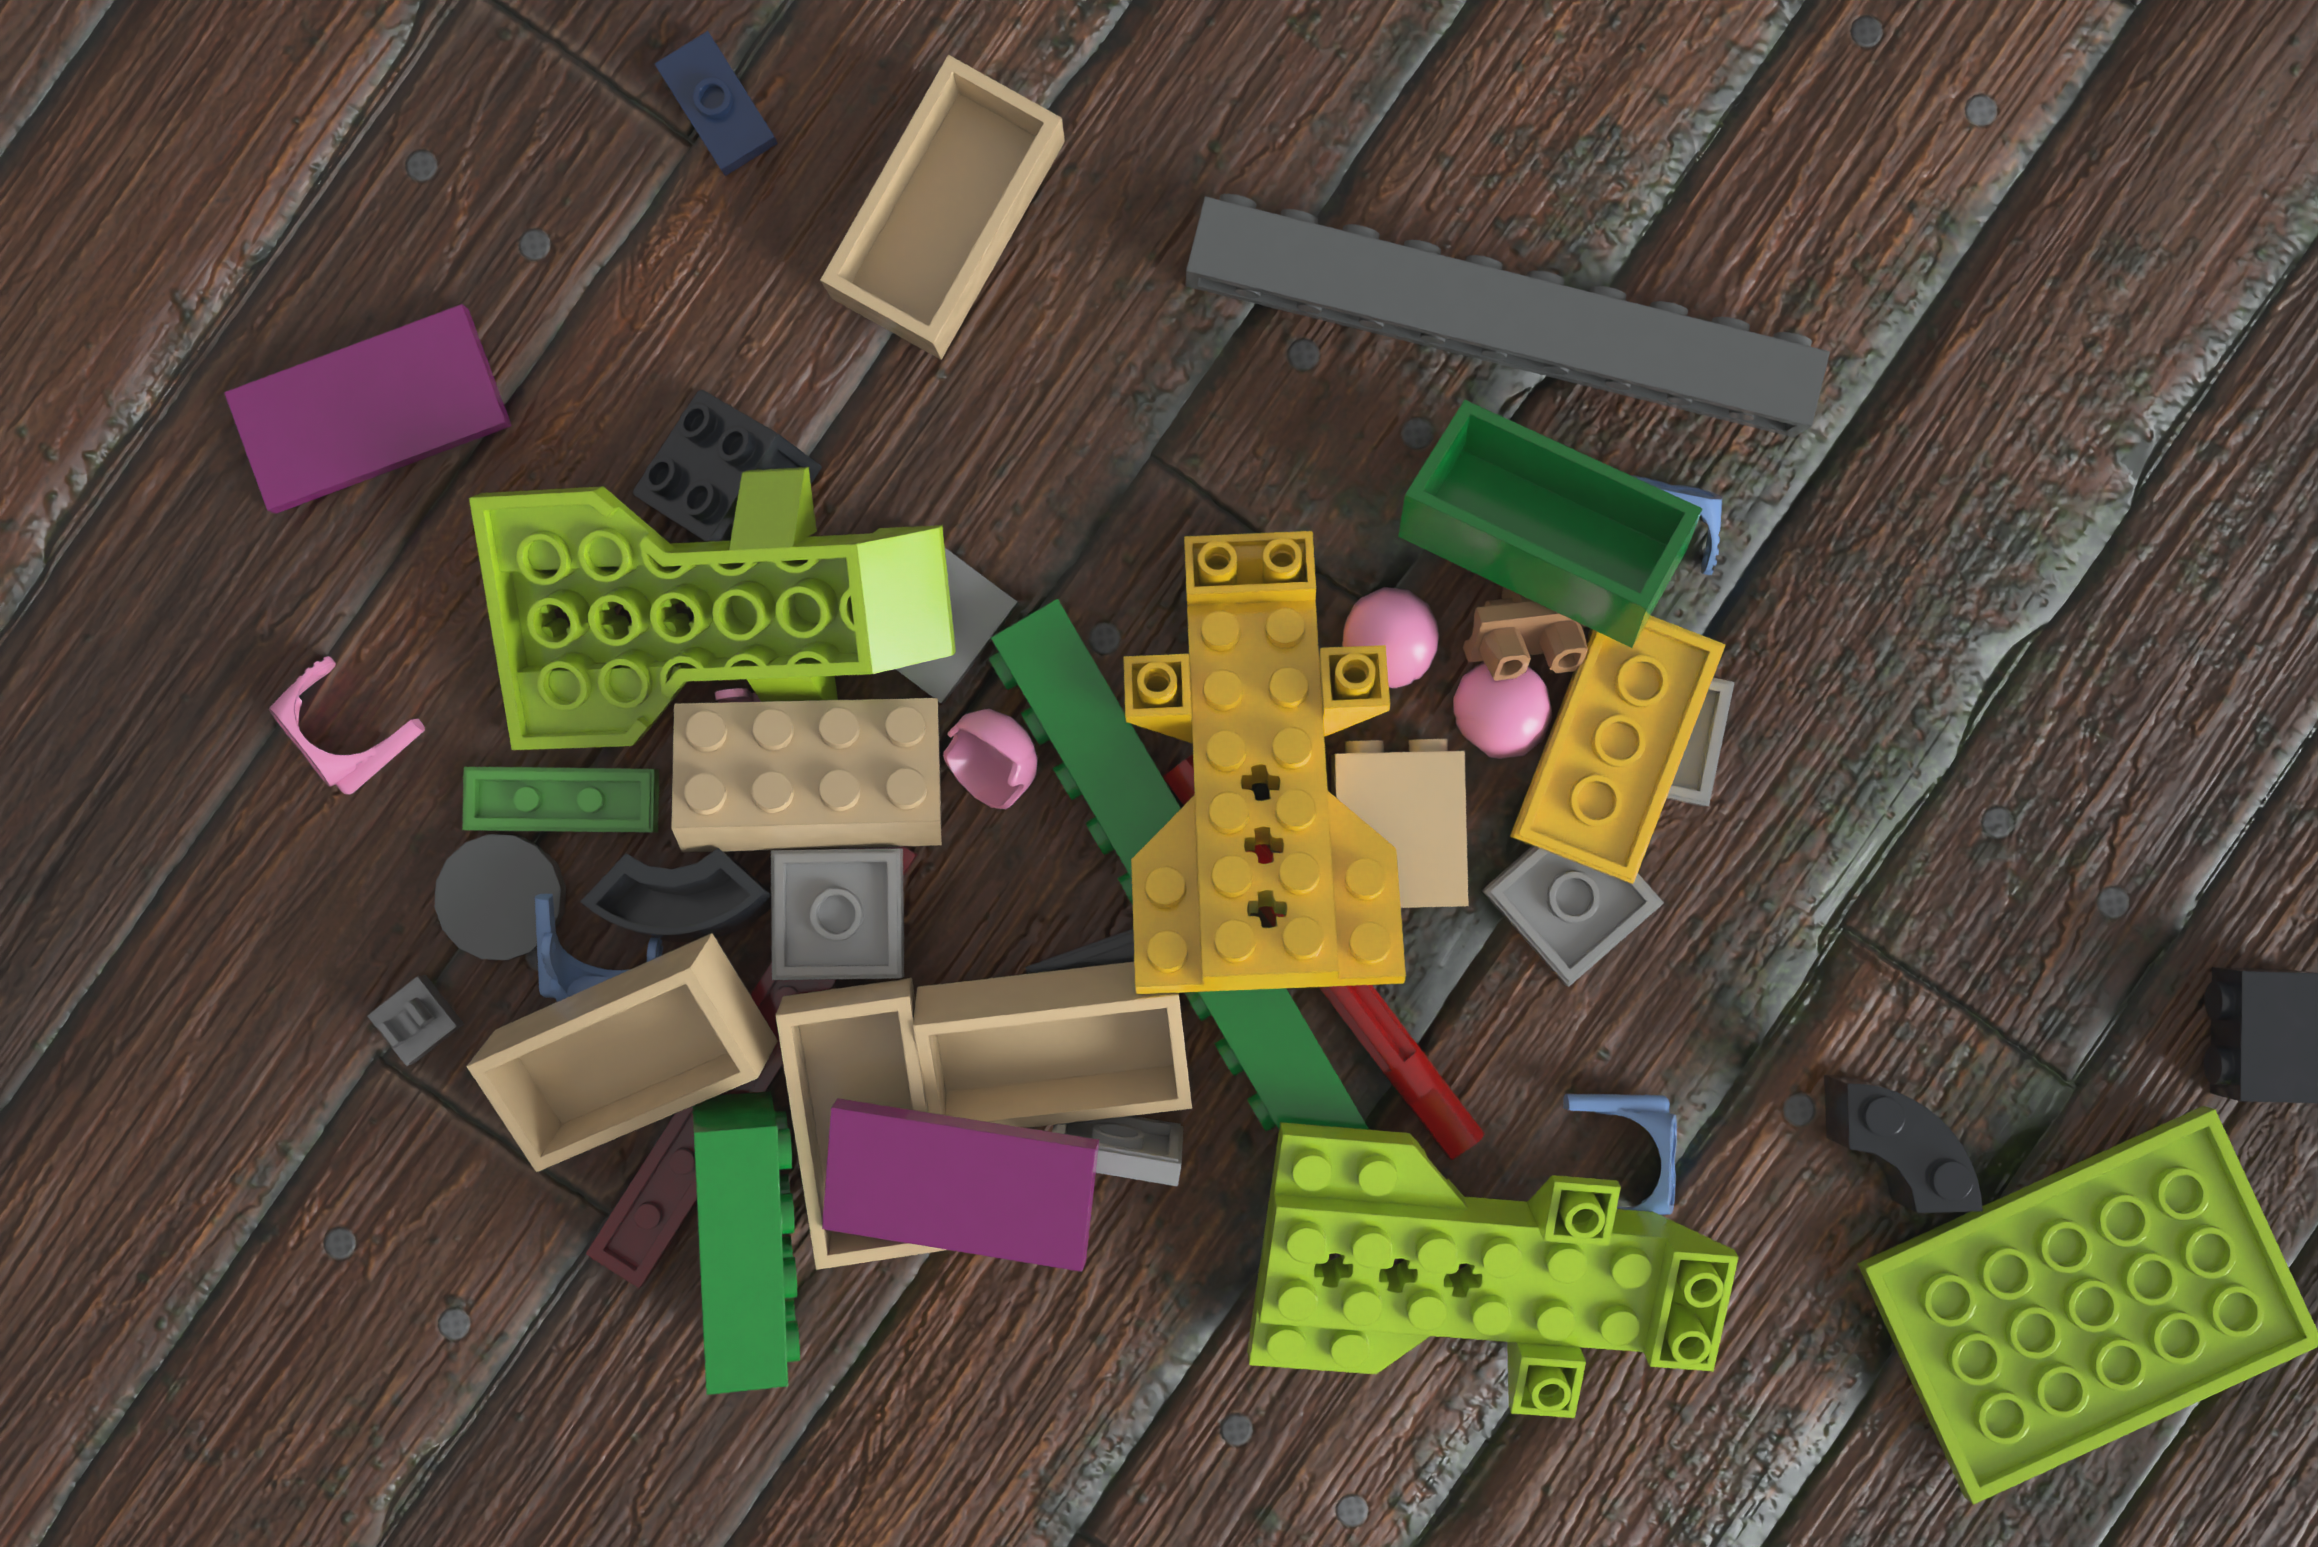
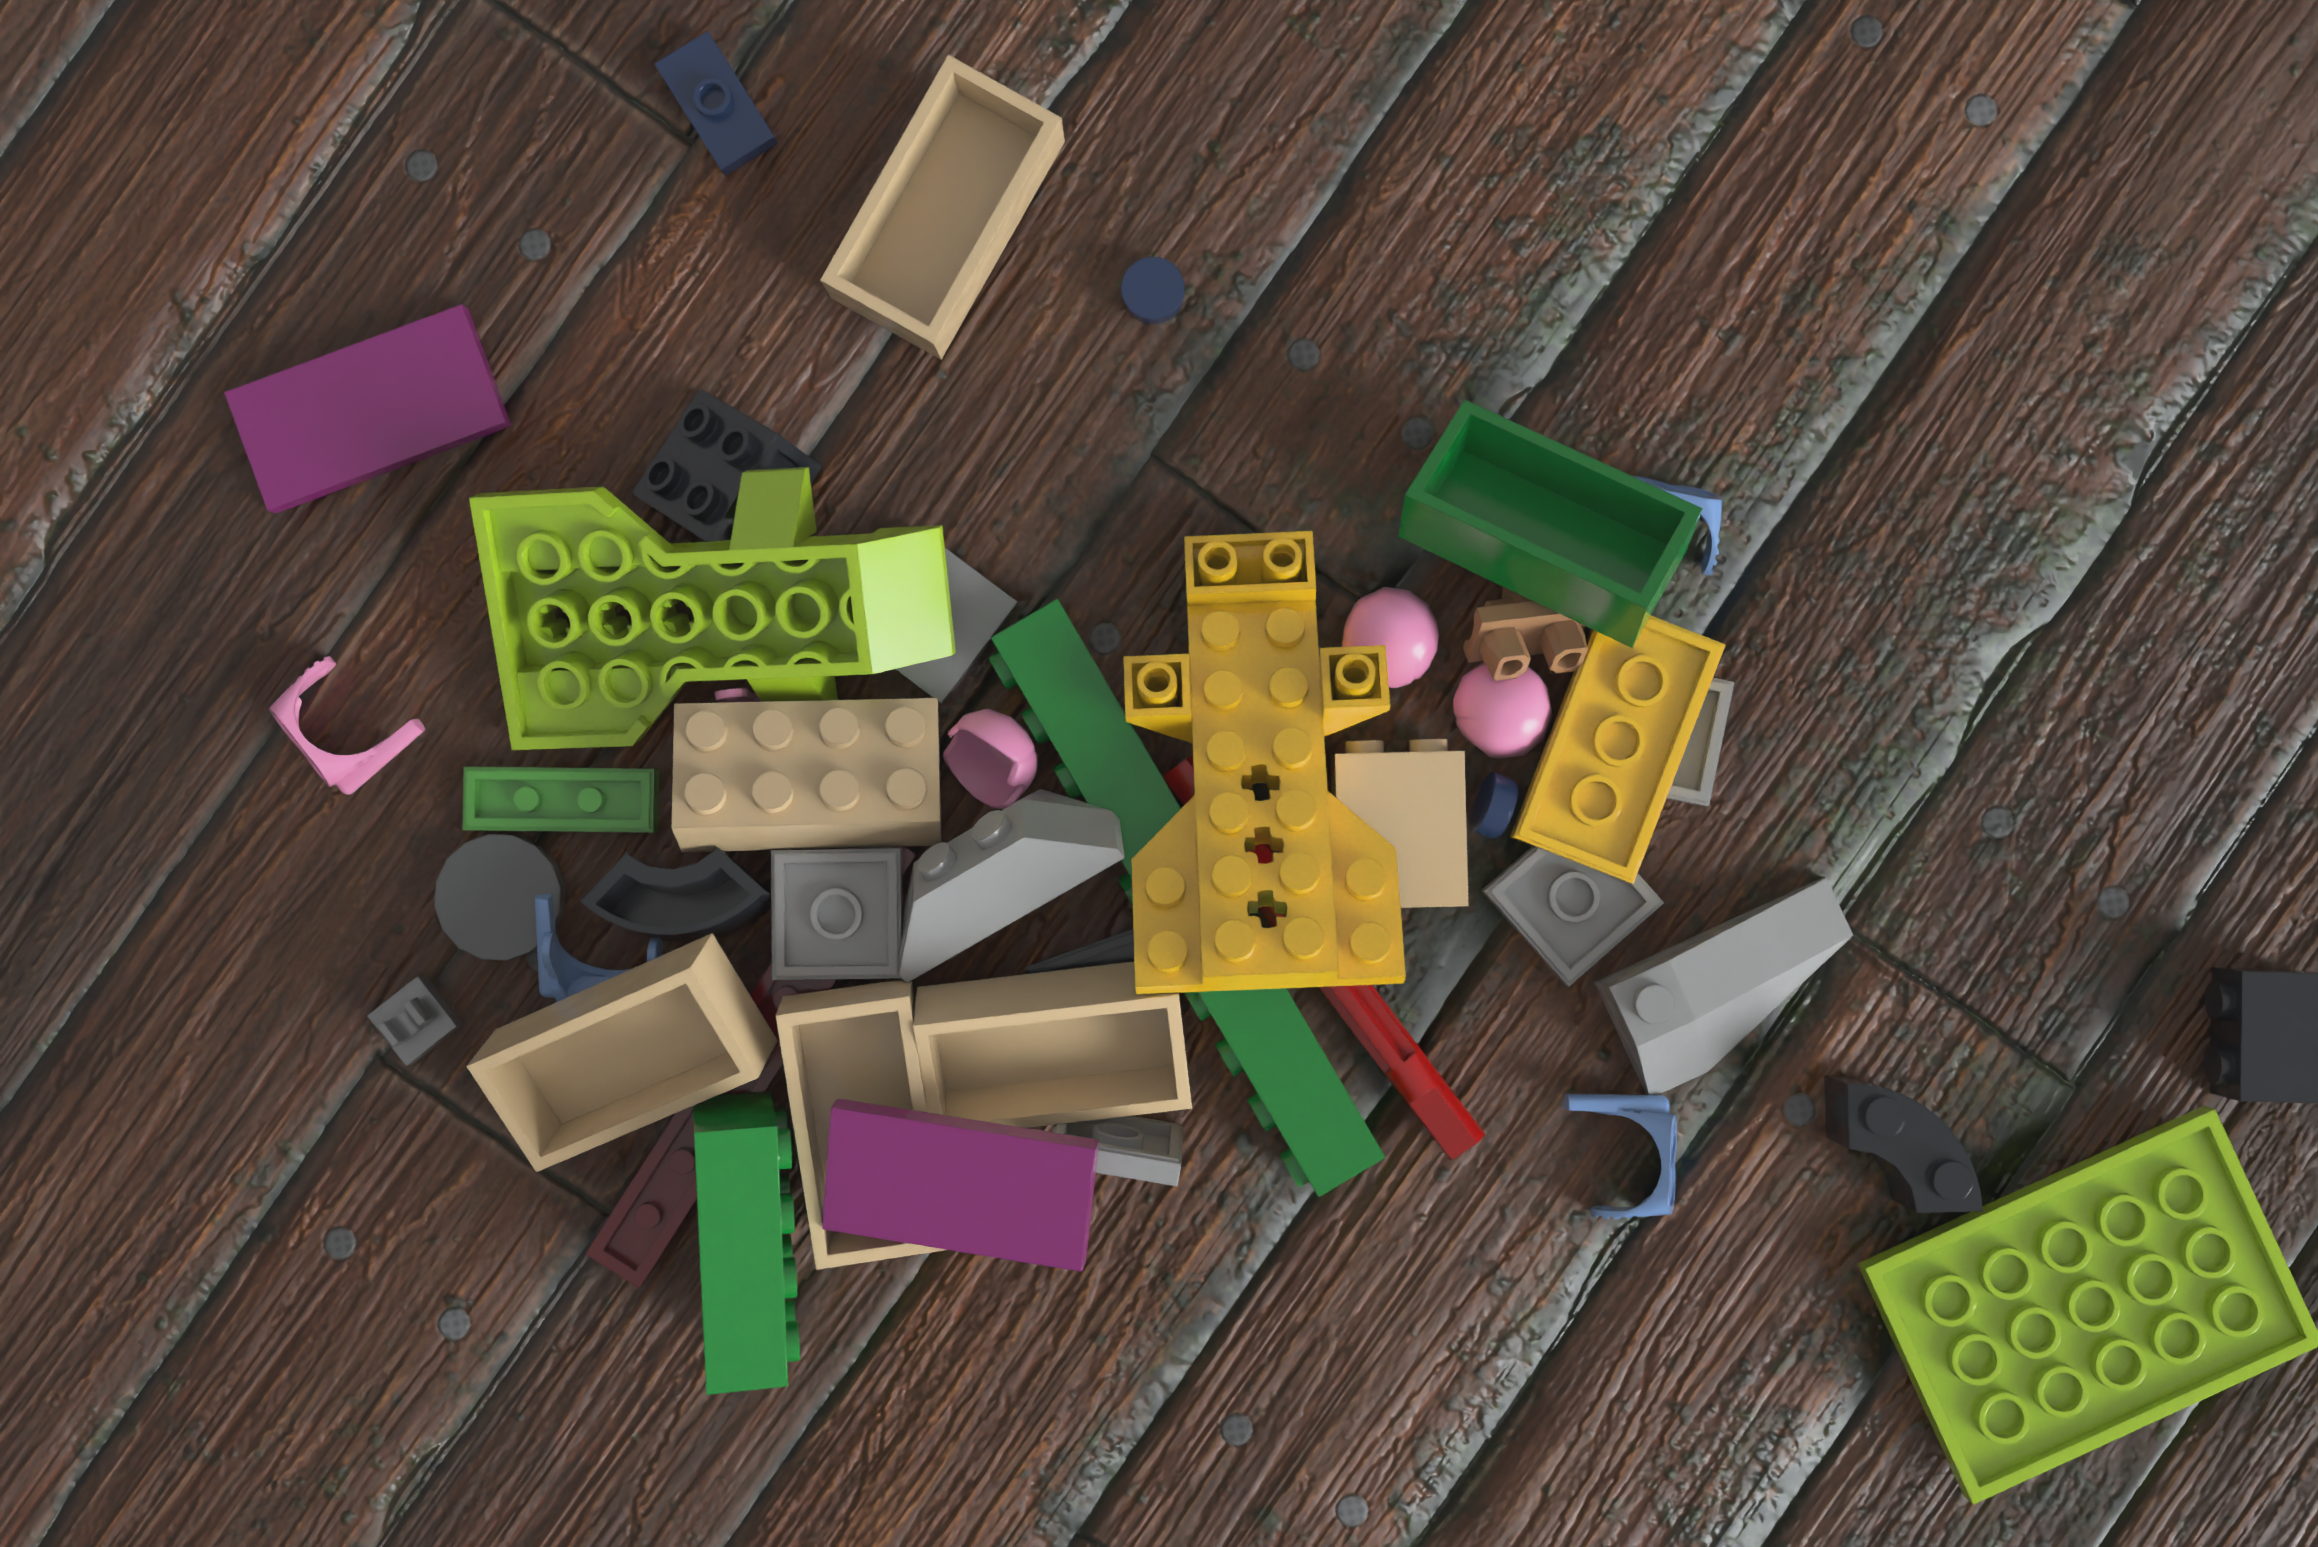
(1001, 873): none -> light grey wedge
(1152, 290): none -> dark blue tile
(1493, 805): none -> dark blue tile
(1506, 316): dark grey brick -> none
(1536, 1276): lime piece -> none
(1710, 991): none -> light grey wedge

